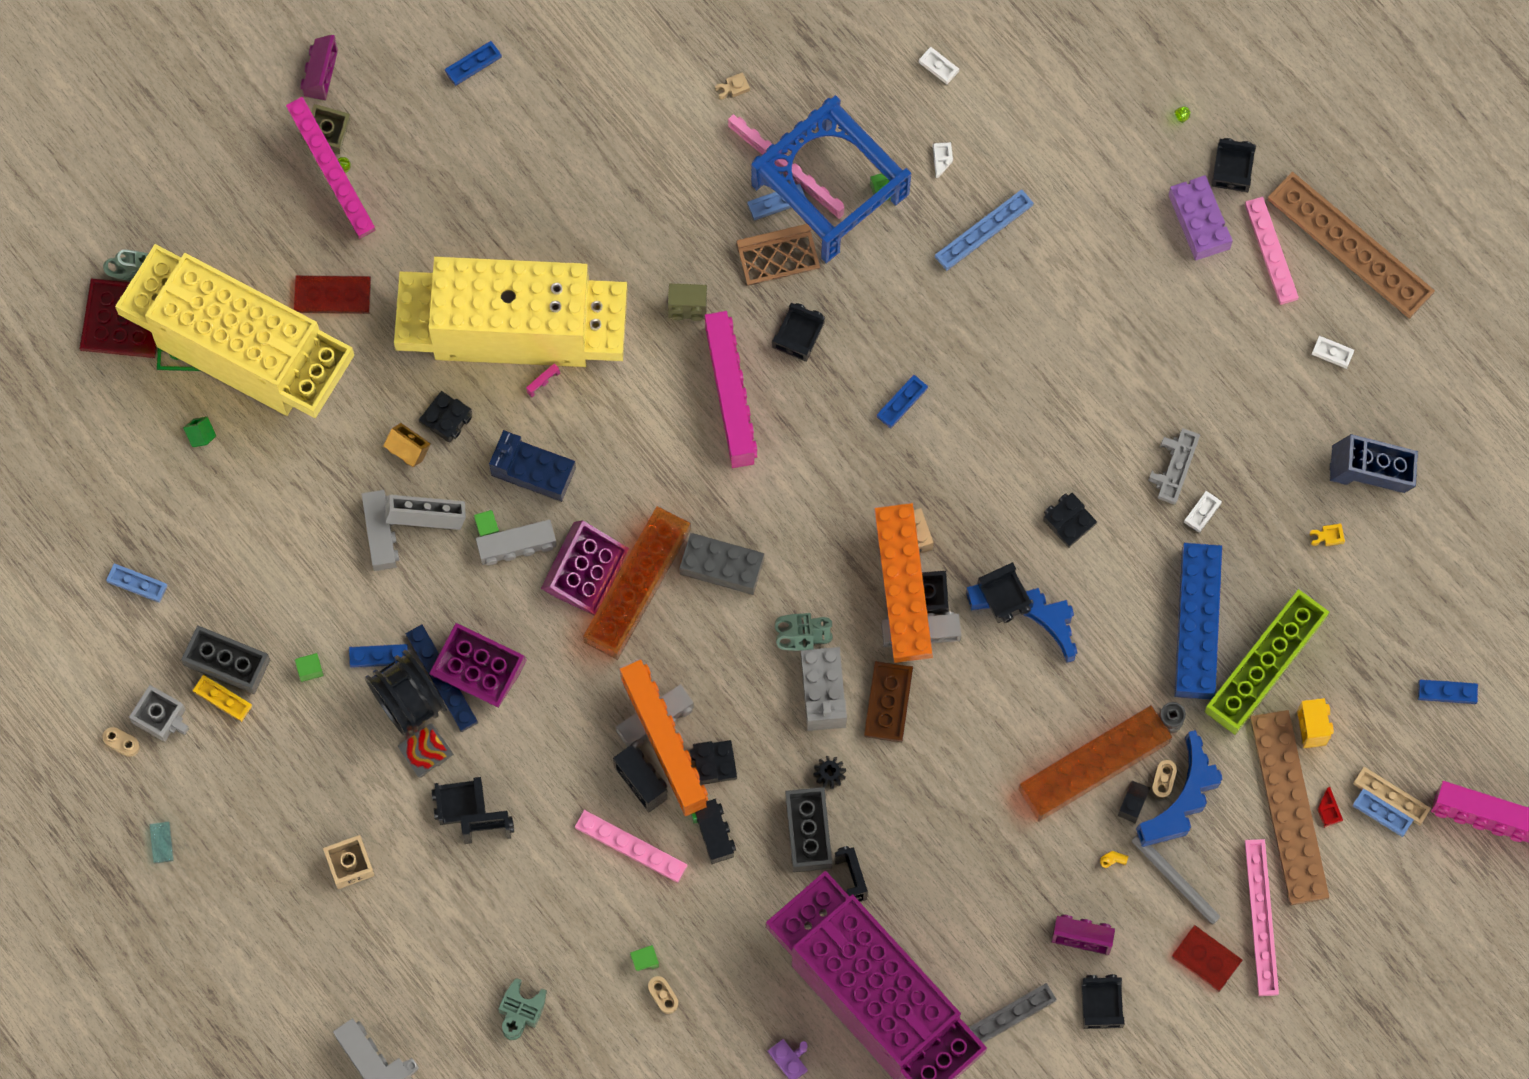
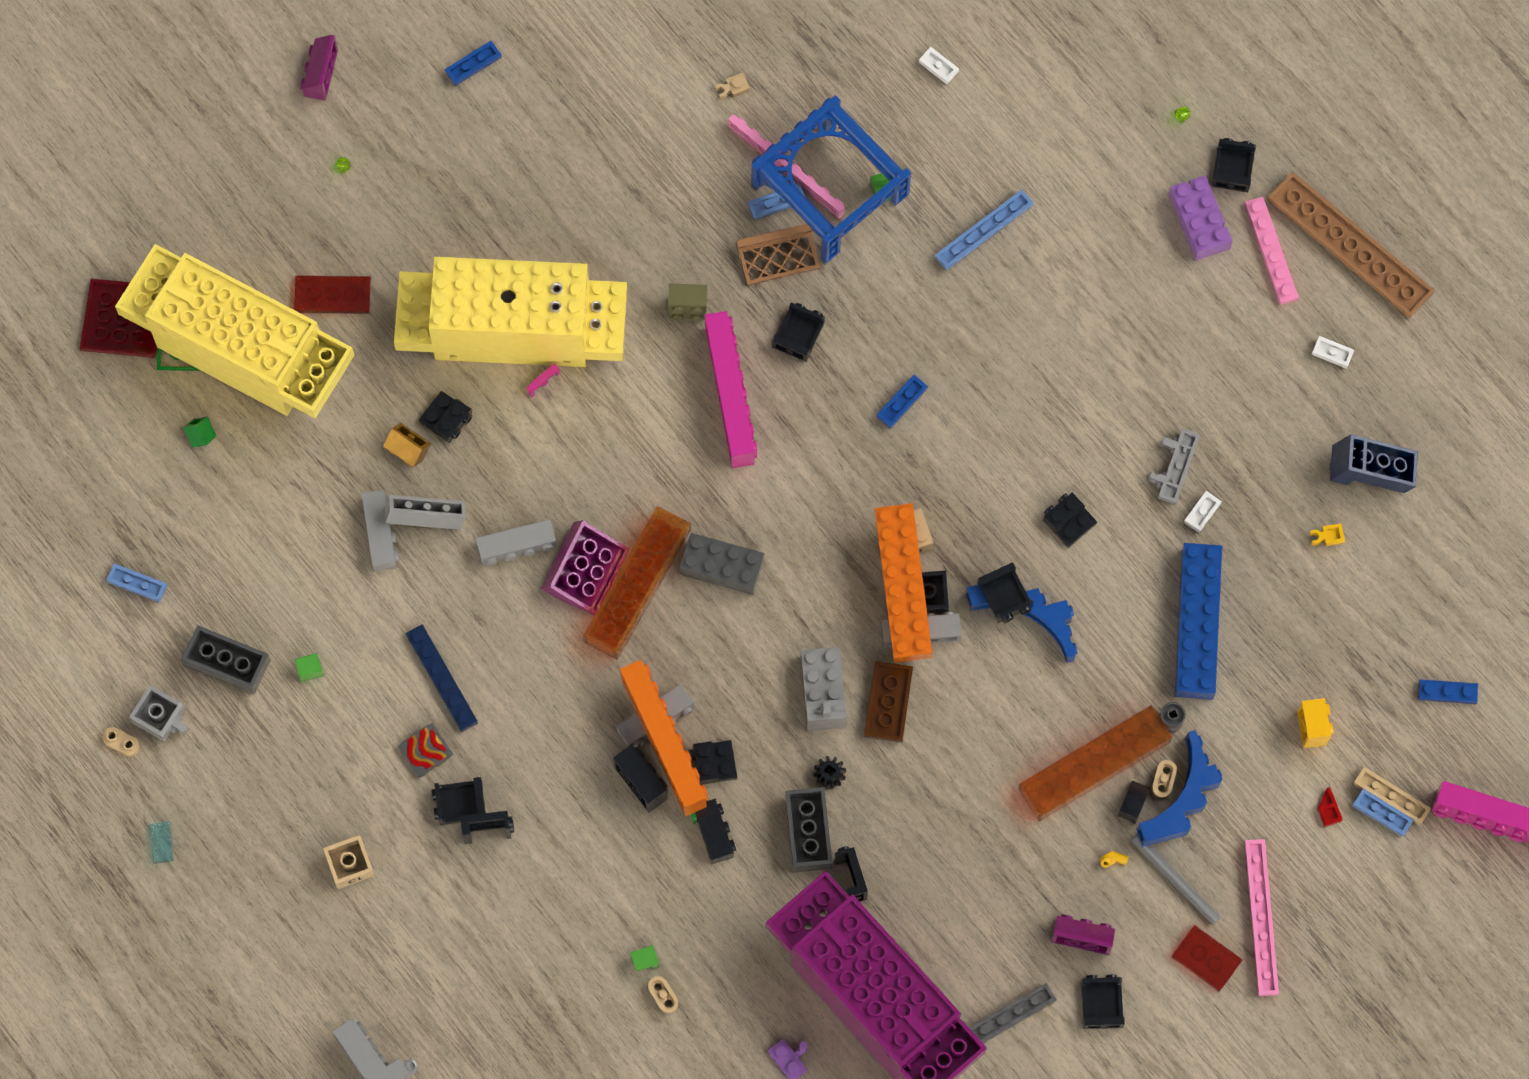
(126, 266): sand green piece -> none
(222, 698): yellow plate -> none
(330, 167): dark pink brick -> none
(332, 124): olive brick -> none
(374, 655): blue plate -> none
(405, 694): black wheel -> none
(478, 665): magenta slope -> none
(486, 523): bright green panel -> none
(520, 1010): sand green piece -> none
(531, 467): dark blue hinge -> none
(631, 846): bright pink plate -> none
(812, 631): sand green piece -> none
(942, 157): white tile -> none
(1266, 662): lime brick -> none
(1289, 807): medium nougat plate -> none

